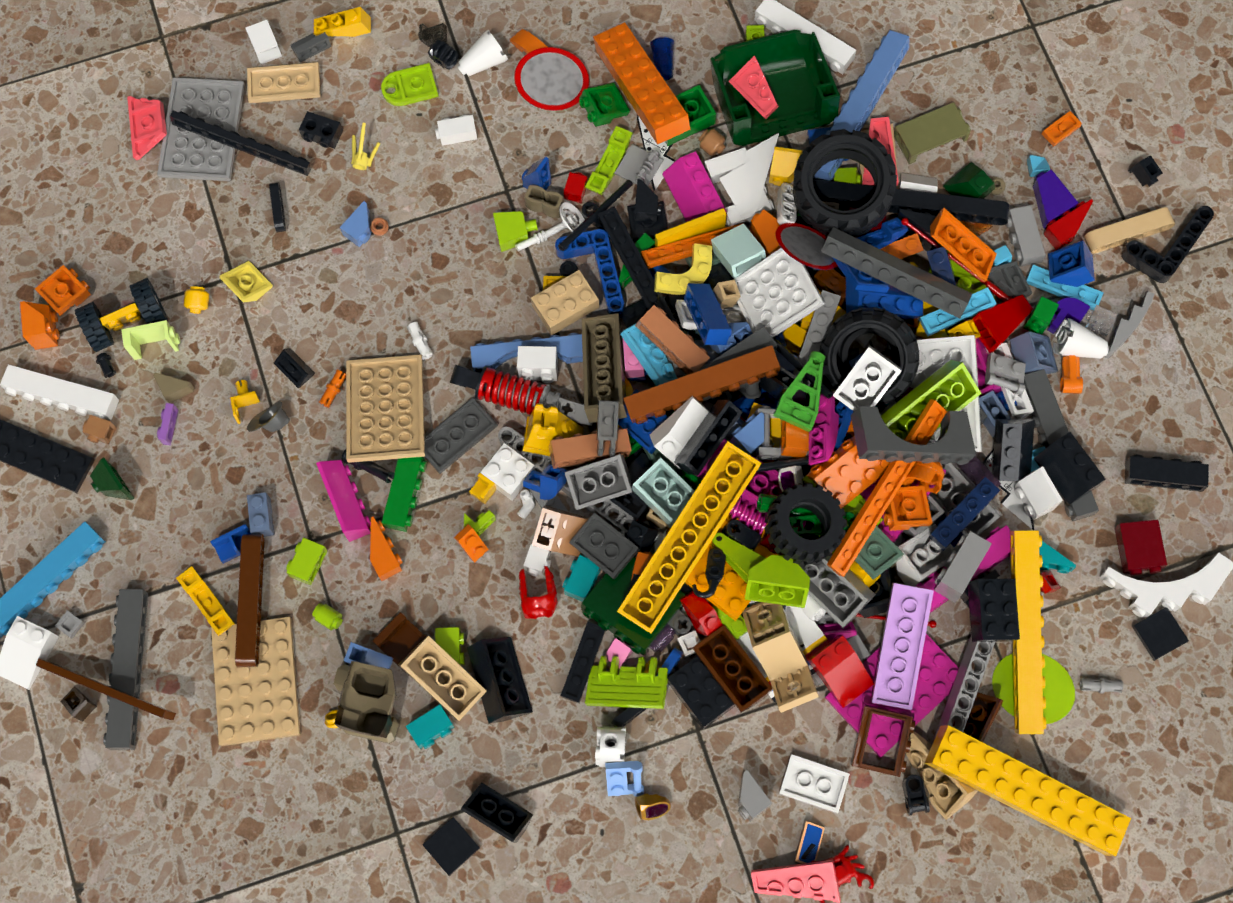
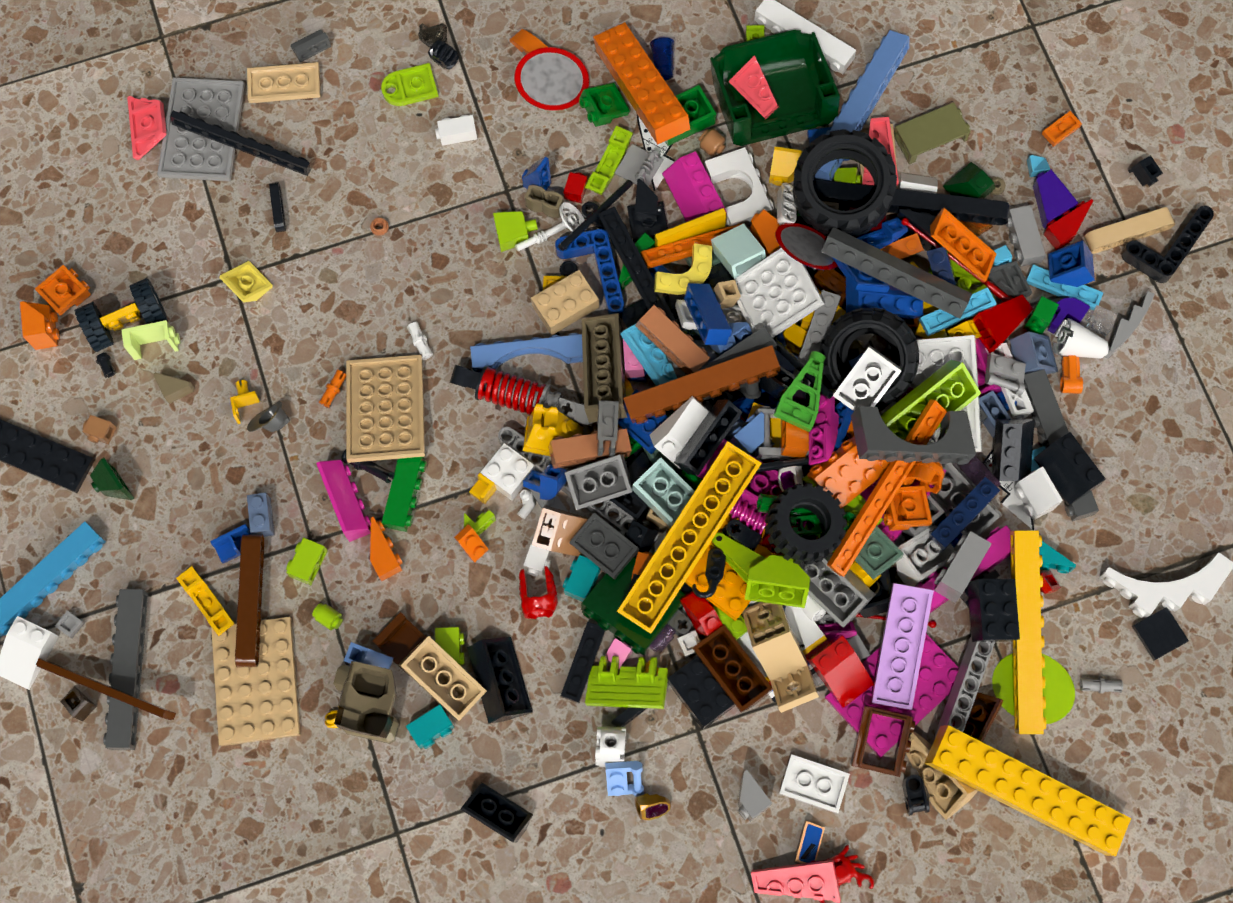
(59, 392): white brick -> none
(167, 427): medium lavender plate -> none
(196, 299): yellow head -> none
(263, 42): white piece -> none
(294, 367): black slope -> none
(322, 127): black brick -> none
(344, 23): yellow slope -> none
(357, 226): medium blue slope -> none
(360, 160): light yellow plant -> none
(451, 846): black tile -> none
(457, 435): dark grey tile -> none
(482, 55): white cone -> none
(537, 363): white brick -> none
(672, 660): blue beam -> none
(747, 181): white sticker -> none
(1140, 547): dark red brick -> none
(1166, 473): black brick -> none

